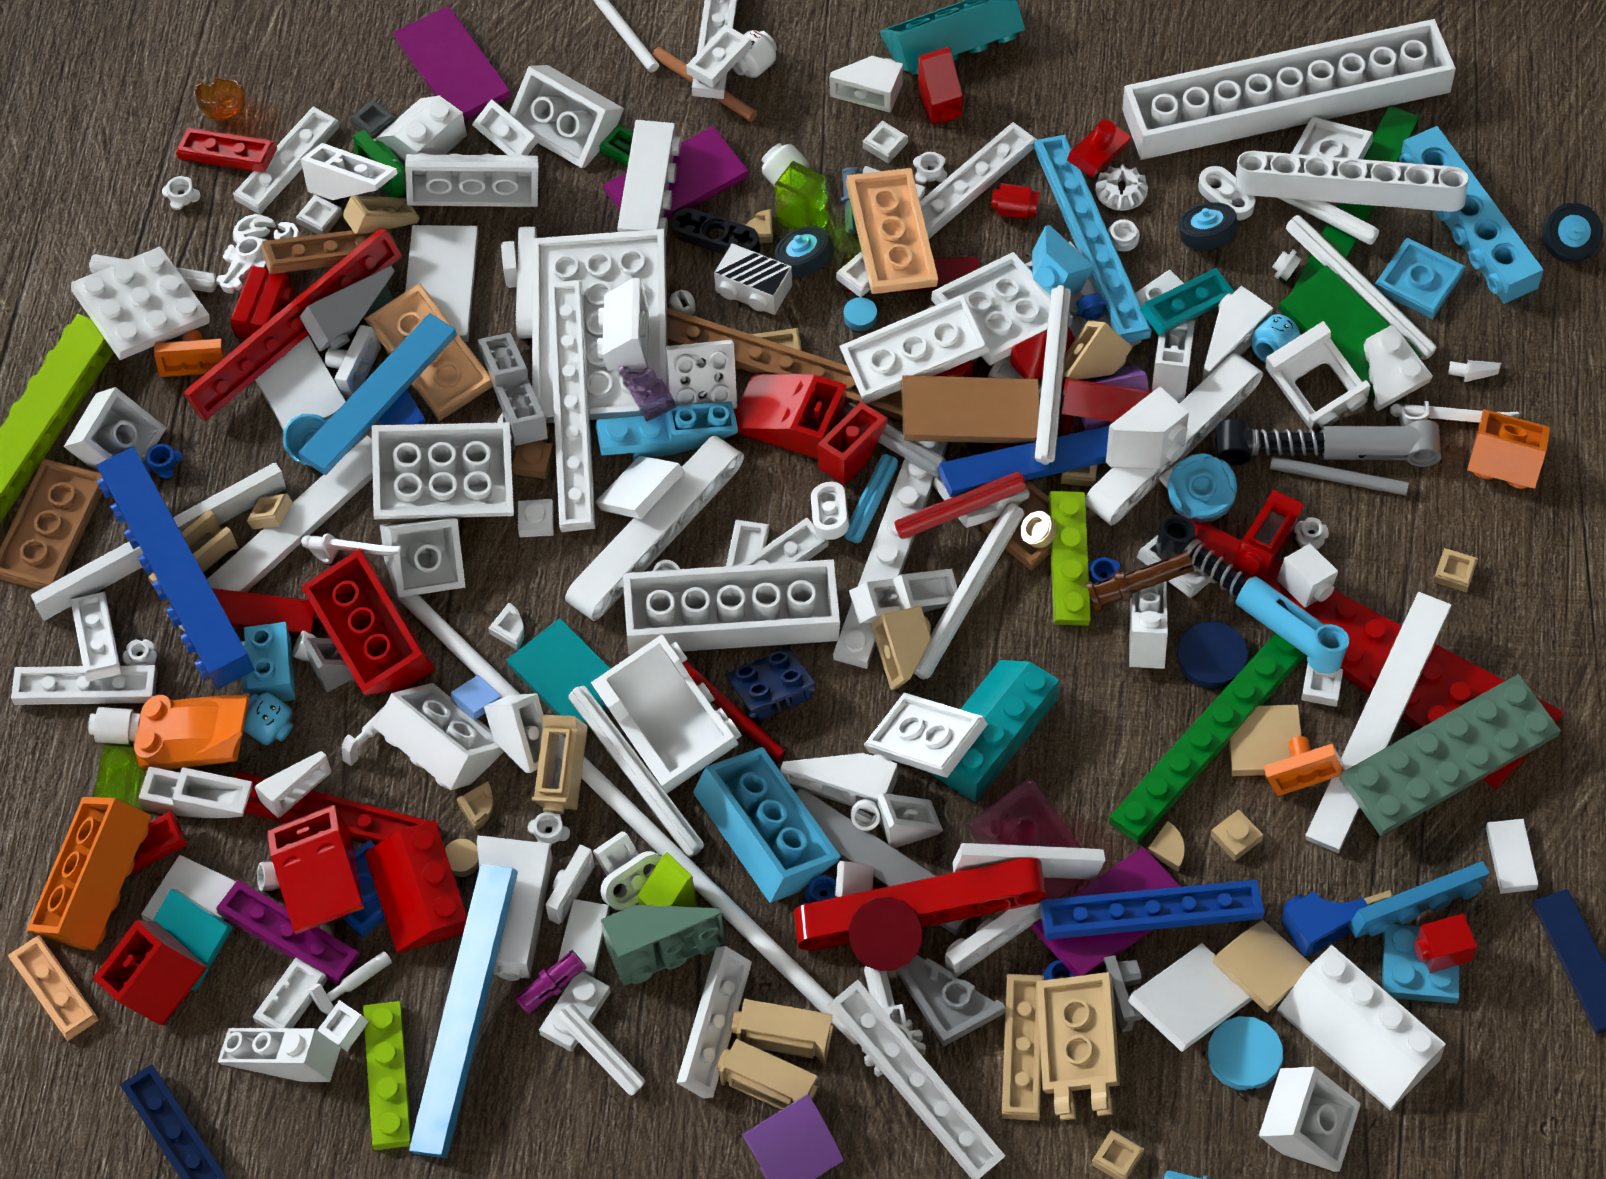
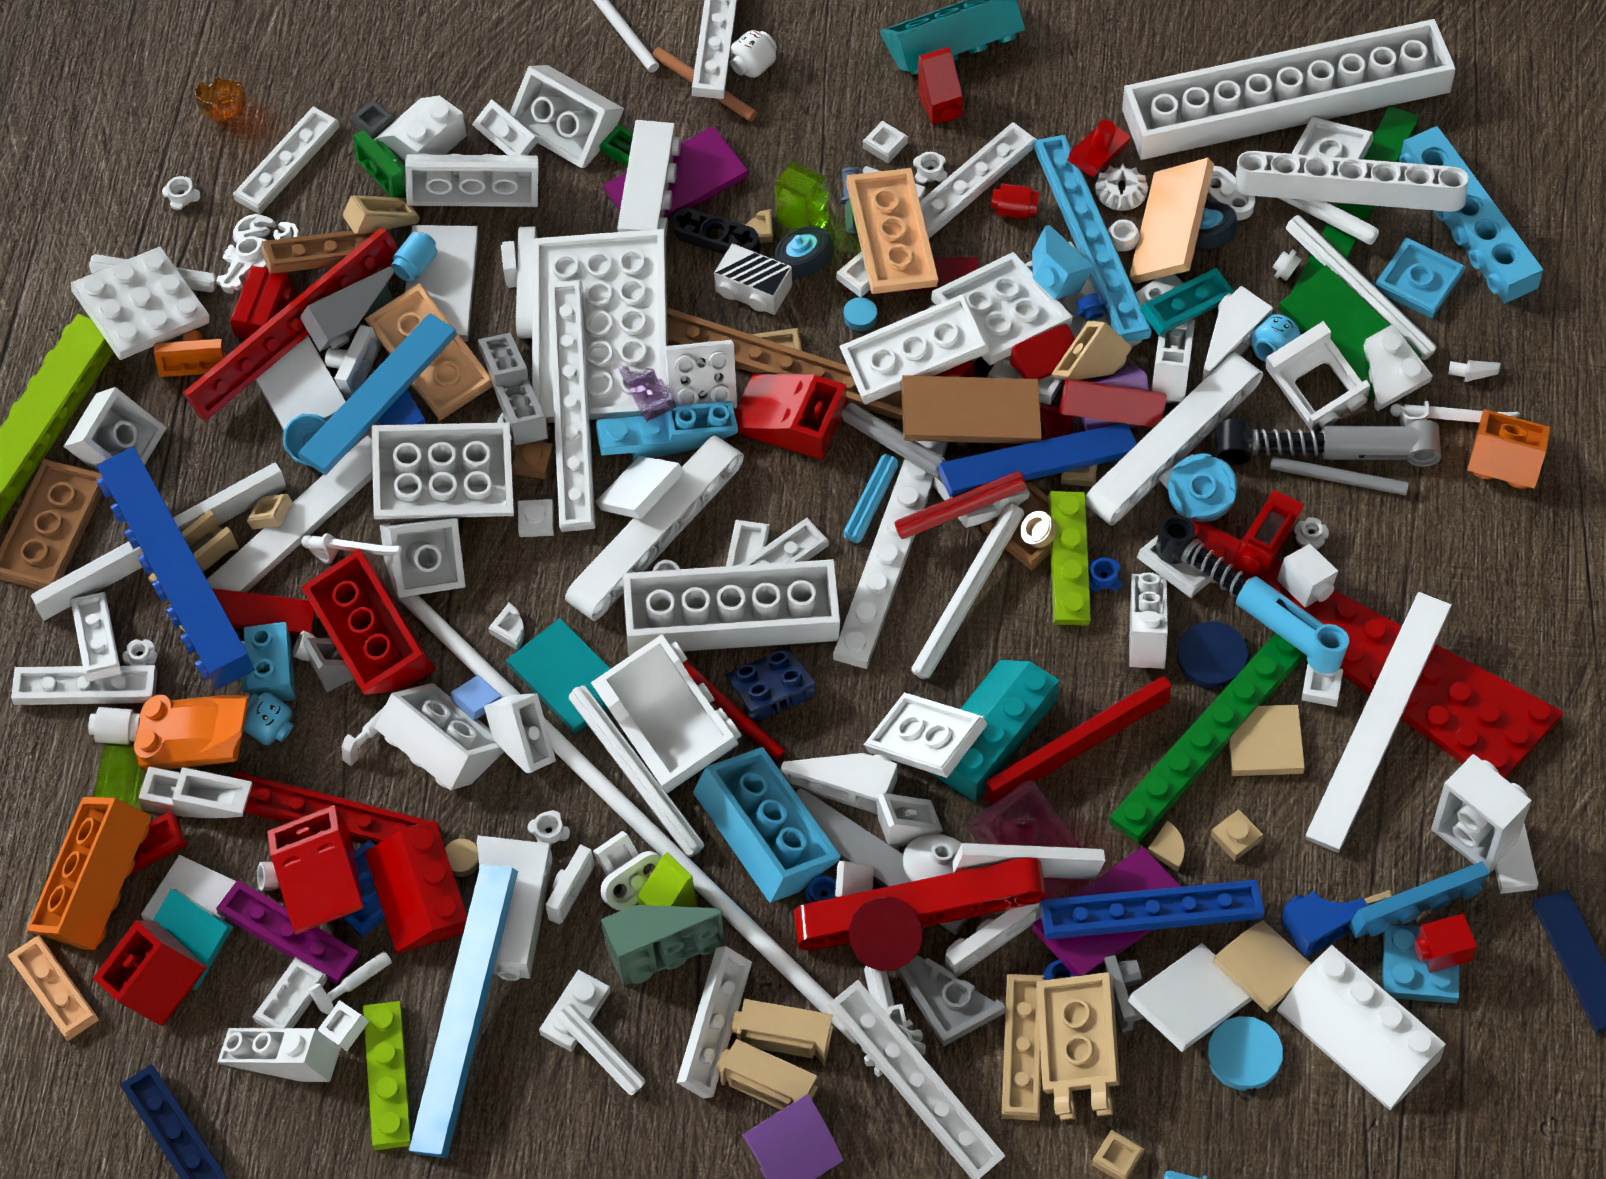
(159, 453): blue plate -> none
(226, 150): red tile -> none
(293, 783): white slope -> none
(319, 215): white tile -> none
(342, 174): white slope -> none
(414, 256): none -> medium azure brick
(451, 62): magenta tile -> none
(477, 805): tan tile -> none
(550, 982): magenta pin -> none
(560, 763): tan window -> none
(585, 932): white tile -> none
(624, 327): white slope -> none
(675, 303): white hinge -> none
(718, 56): white plate -> none
(778, 159): white head -> none
(830, 510): white plate -> none
(850, 443): red slope -> none
(863, 820): white hinge -> none
(868, 82): white slope -> none
(901, 642): tan slope -> none
(923, 589): white slope -> none
(930, 856): none -> white dish
(1053, 375): white axle -> none
(1080, 738): none -> red tile
(1124, 585): reddish brown pin -> none
(1148, 433): white slope -> none
(1171, 221): none -> light nougat tile
(1303, 767): orange tile -> none
(1310, 1118): white slope -> none
(1449, 754): sand green plate -> none
(1455, 570): tan tile -> none
(1474, 805): none -> white brick
(1572, 232): black wheel -> none

